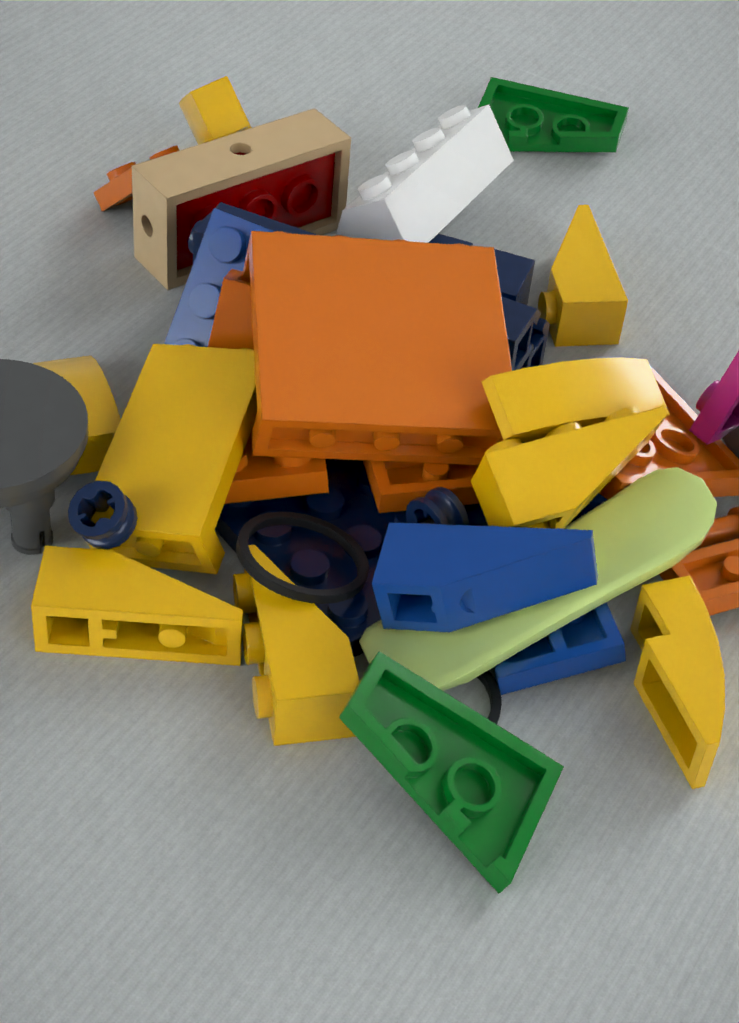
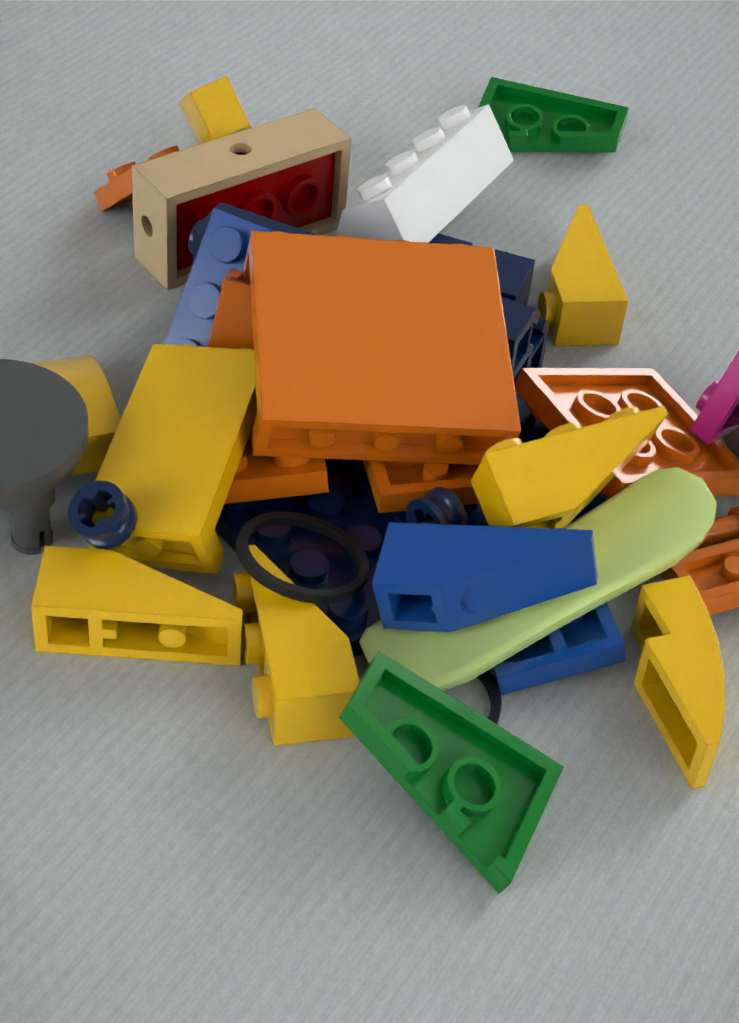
(583, 391): yellow slope -> none

